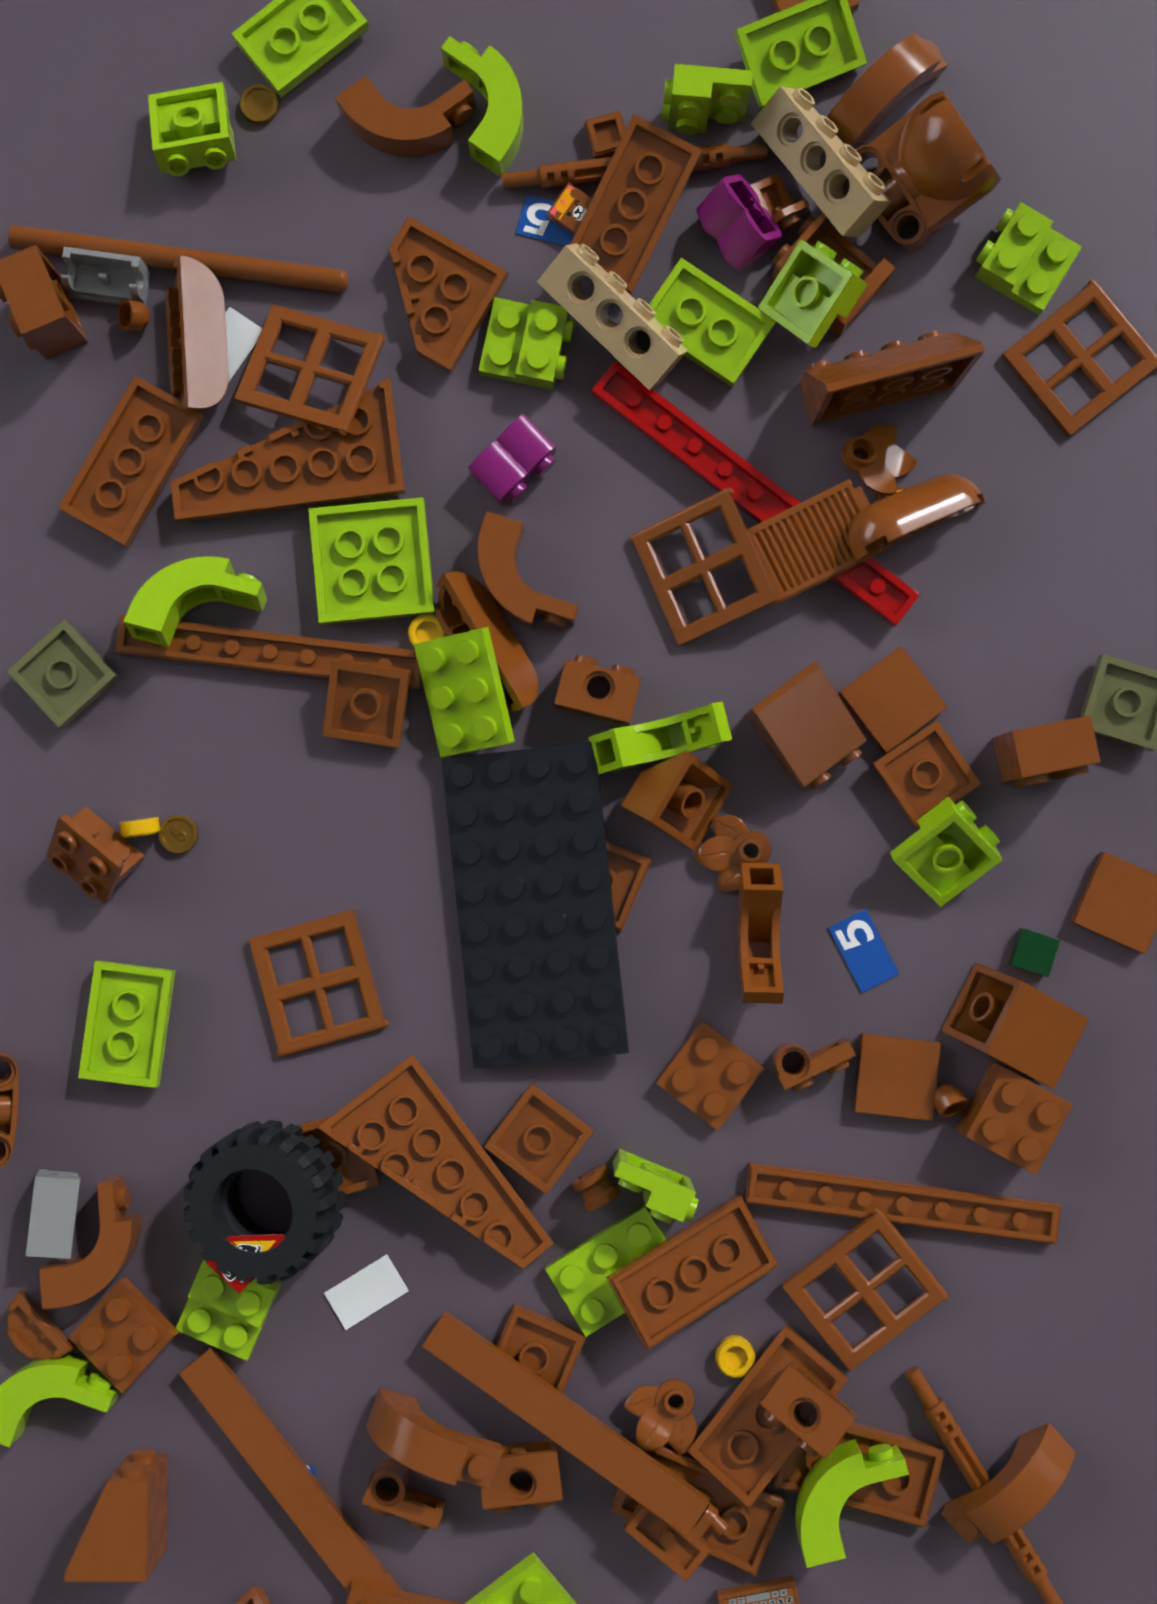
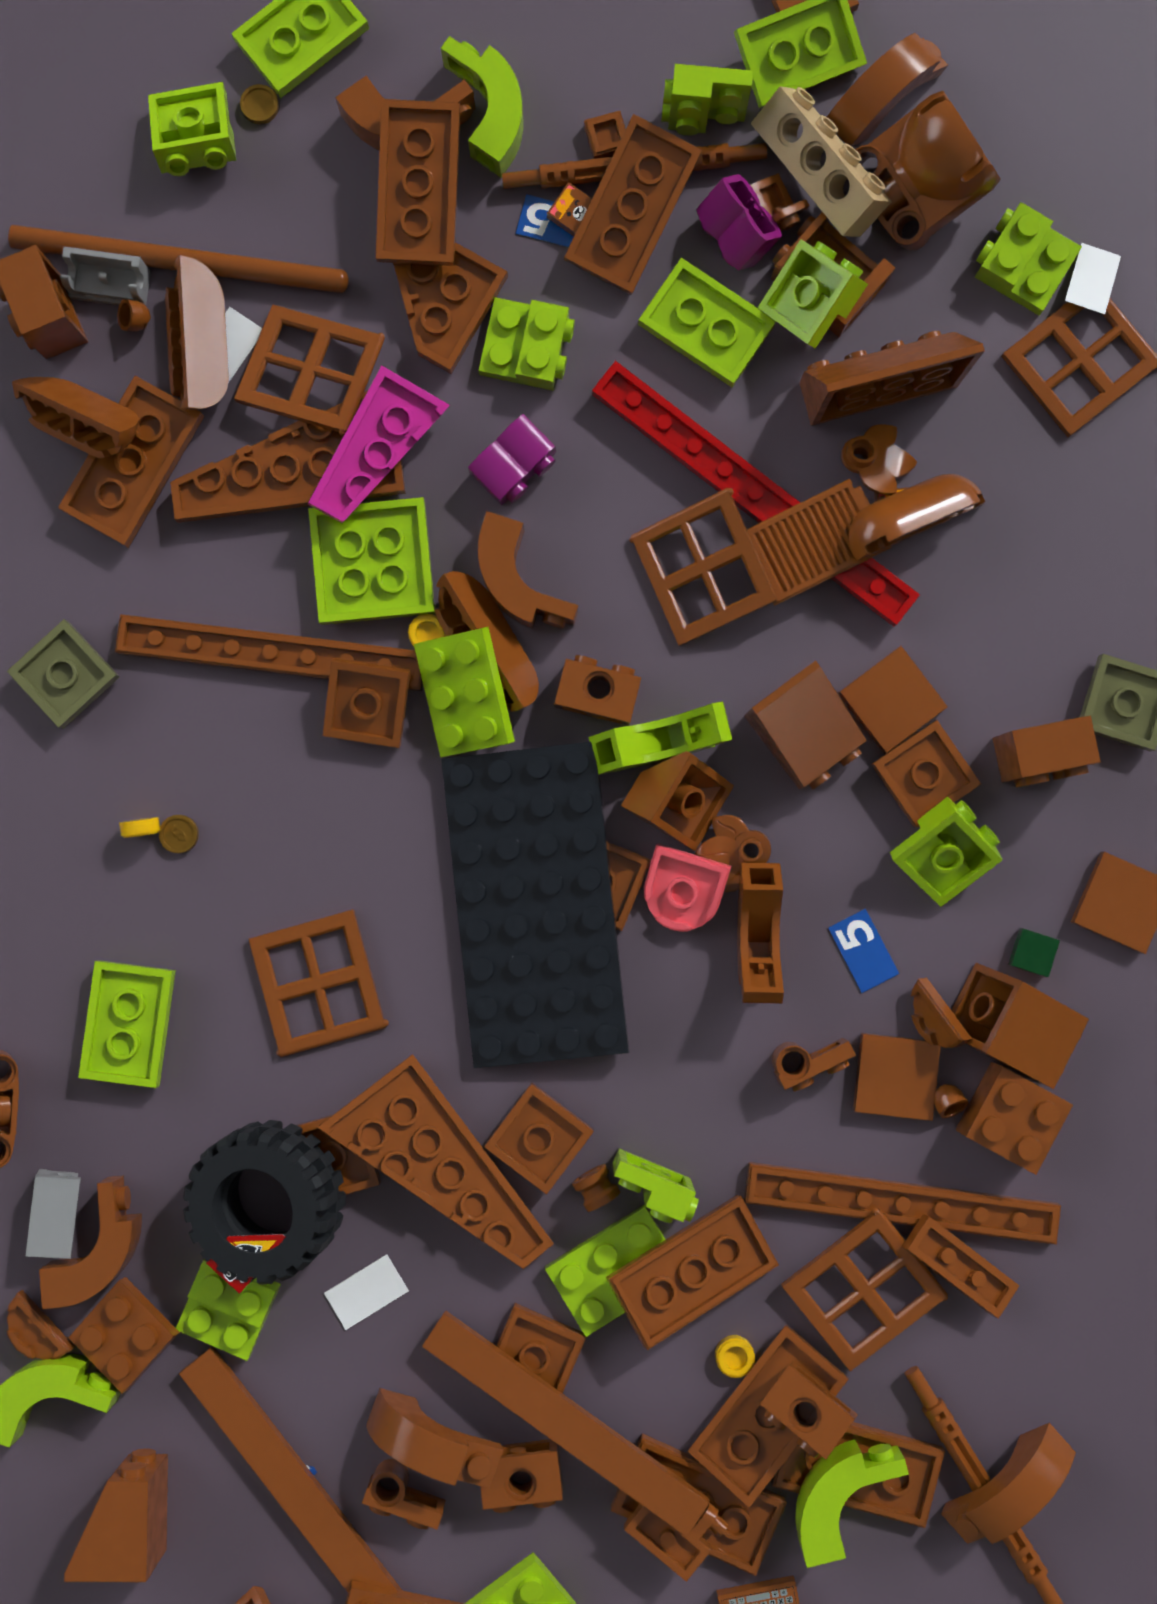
(77, 415): none -> dark orange brick
(92, 853): dark orange bracket -> none
(183, 586): lime arch -> none
(379, 436): none -> dark pink wing
(417, 182): none -> dark orange plate
(563, 283): tan brick -> none
(660, 1421): dark orange plate -> none
(684, 888): none -> coral tile
(709, 1075): dark orange plate -> none
(934, 1017): none -> dark orange plate
(960, 1266): none -> dark orange plate
(1093, 278): none -> white sticker

